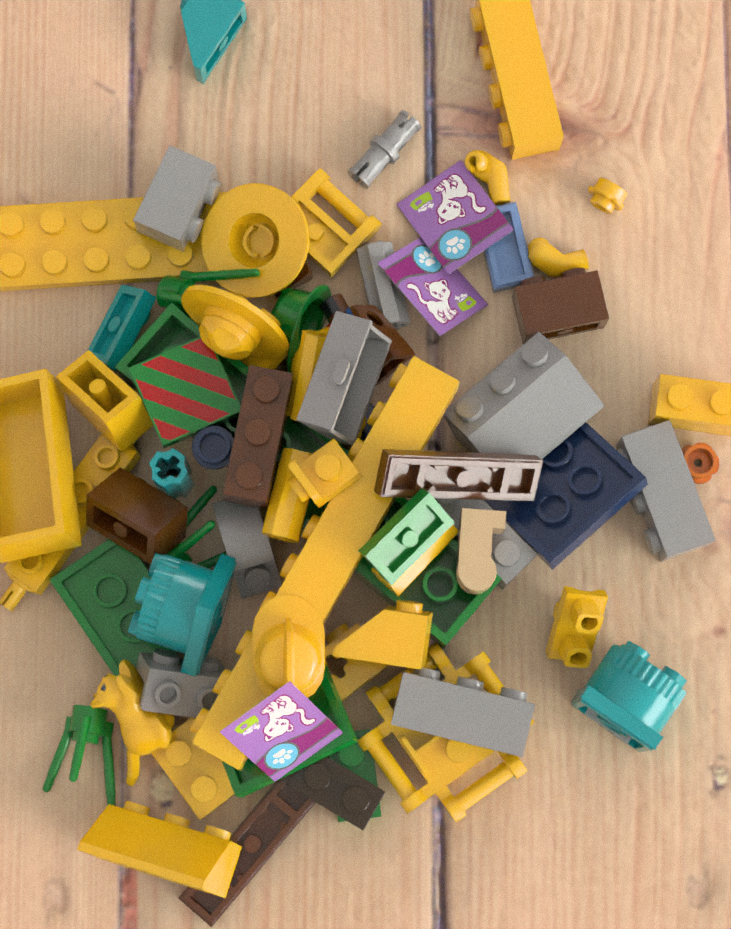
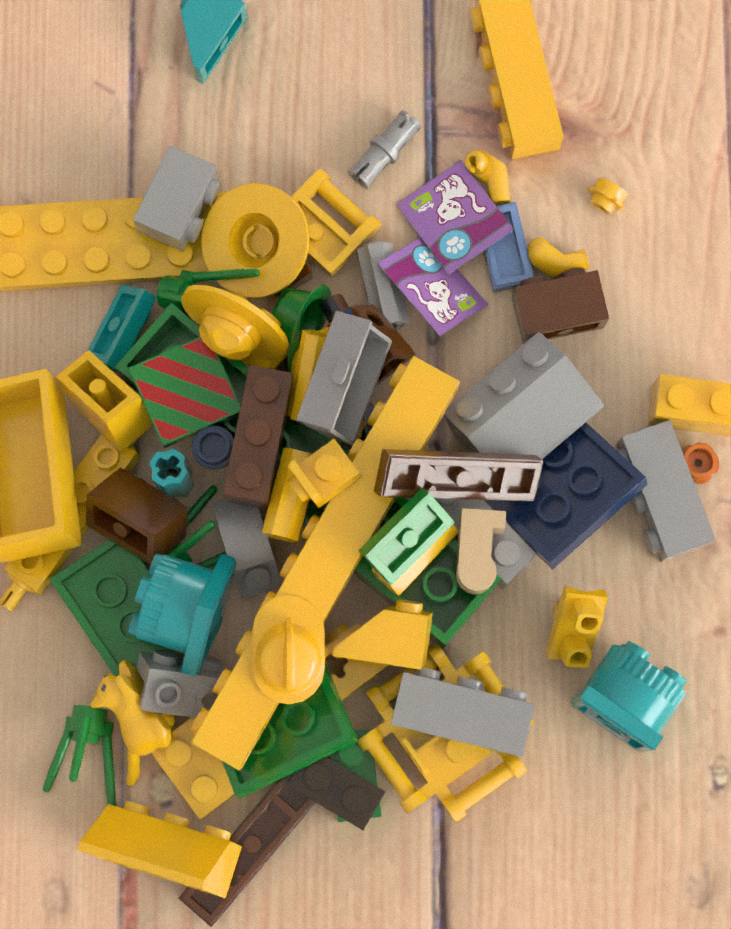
(281, 731): sticker -> none

